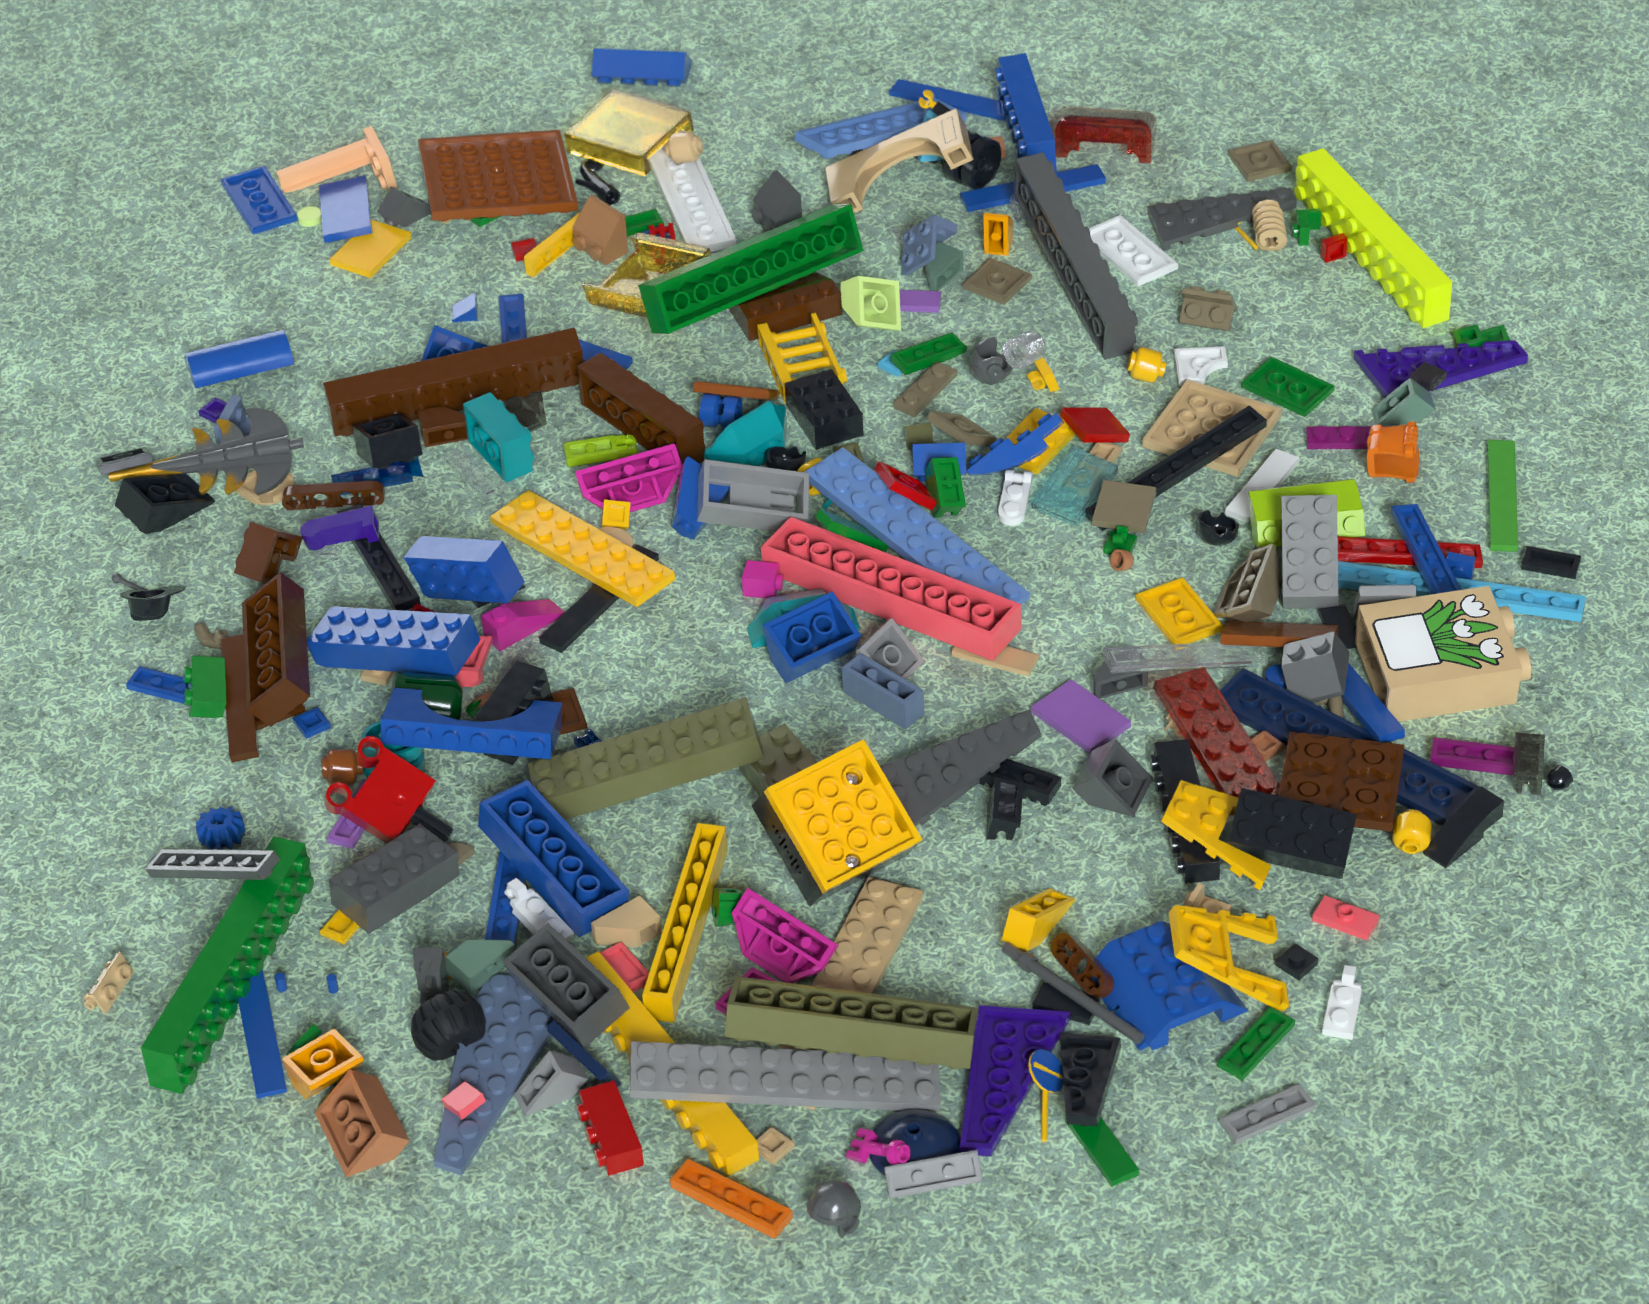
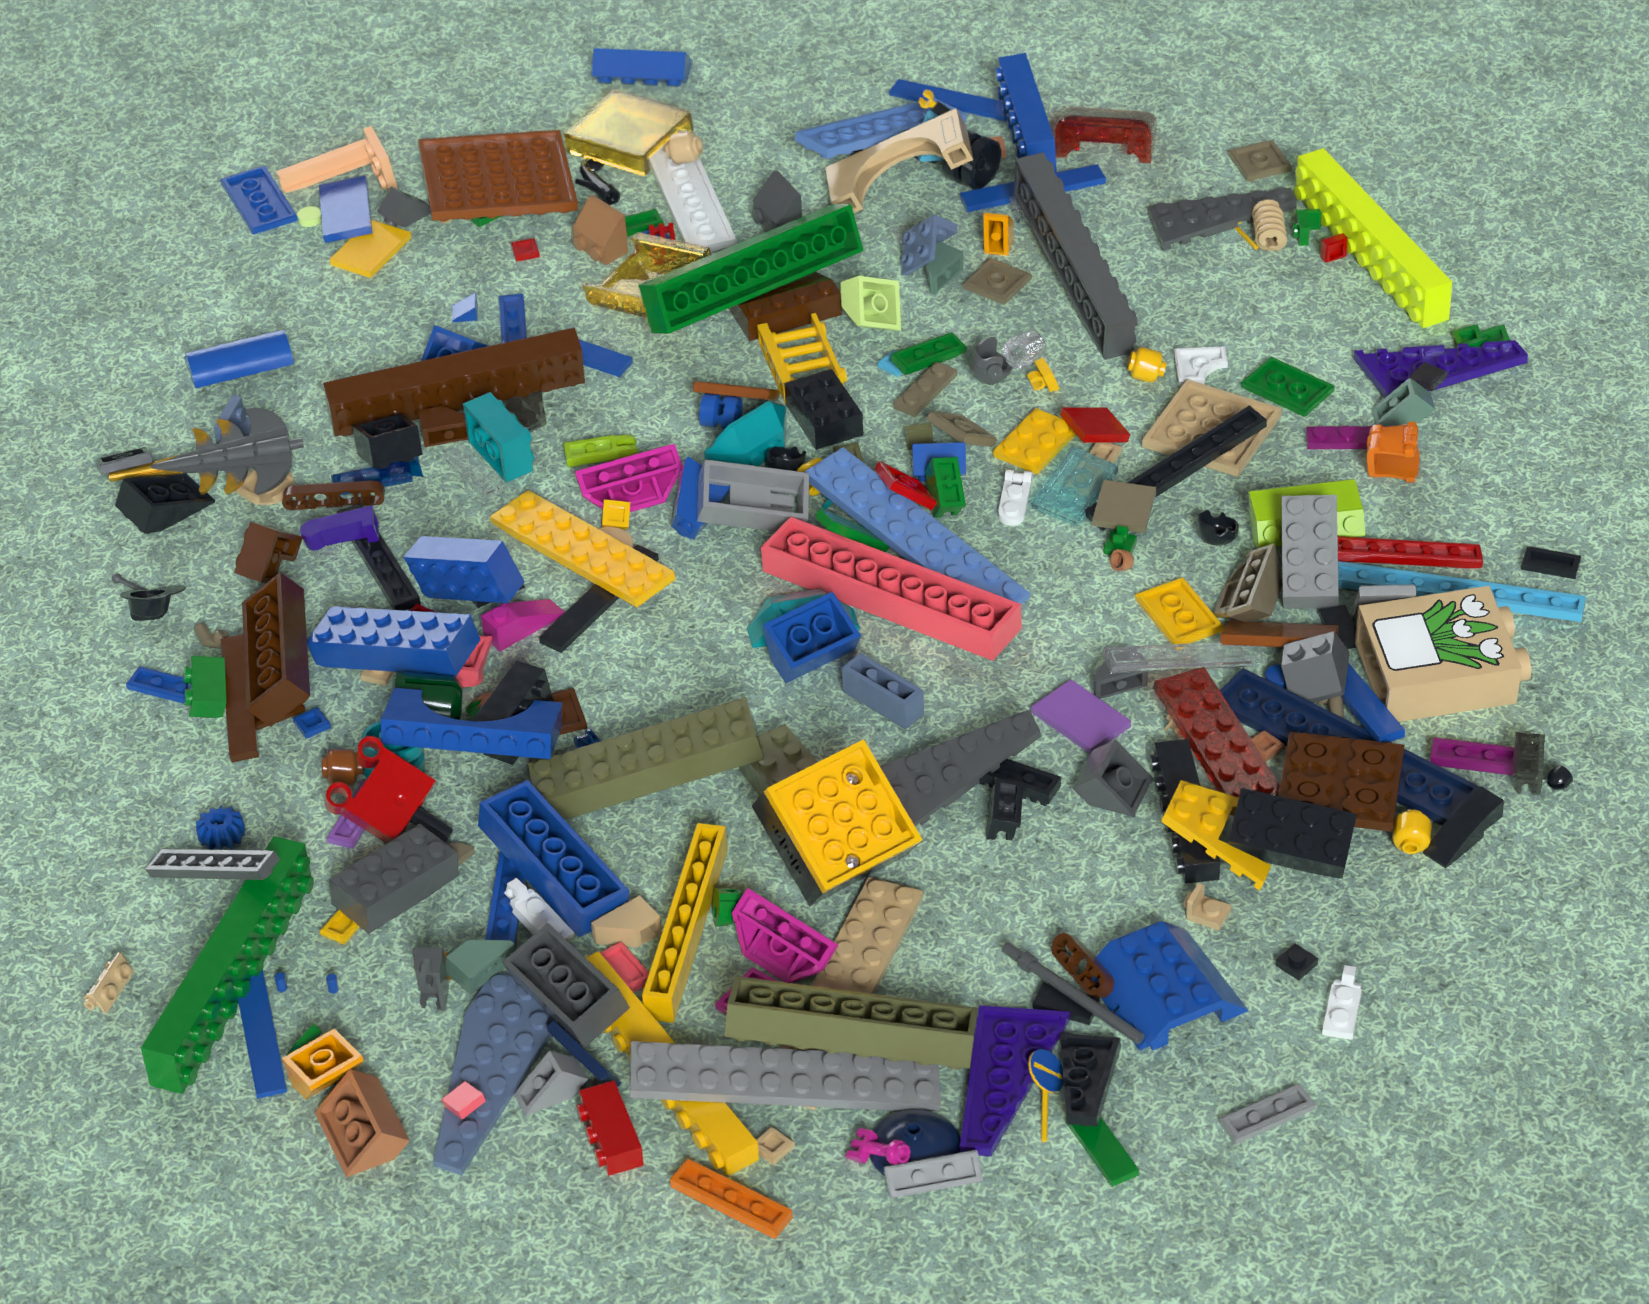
(212, 410): dark purple tile -> none
(445, 1023): black wheel -> none
(550, 249): yellow plate -> none
(638, 408): reddish brown brick -> none
(761, 579): dark pink brick -> none
(835, 1205): dark grey cap -> none
(892, 650): light grey slope -> none
(920, 301): medium lavender tile -> none
(1007, 456): blue slope -> none
(1009, 660): tan tile -> none
(1035, 918): yellow slope -> none
(1131, 251): white tile -> none
(1204, 943): yellow wing -> none
(1207, 308): dark tan bracket -> none
(1256, 1043): green tile -> none
(1269, 475): white tile -> none
(1346, 918): coral plate -> none
(1424, 549): blue tile -> none
(1461, 565): blue plate -> none
(1502, 496): bright green tile -> none

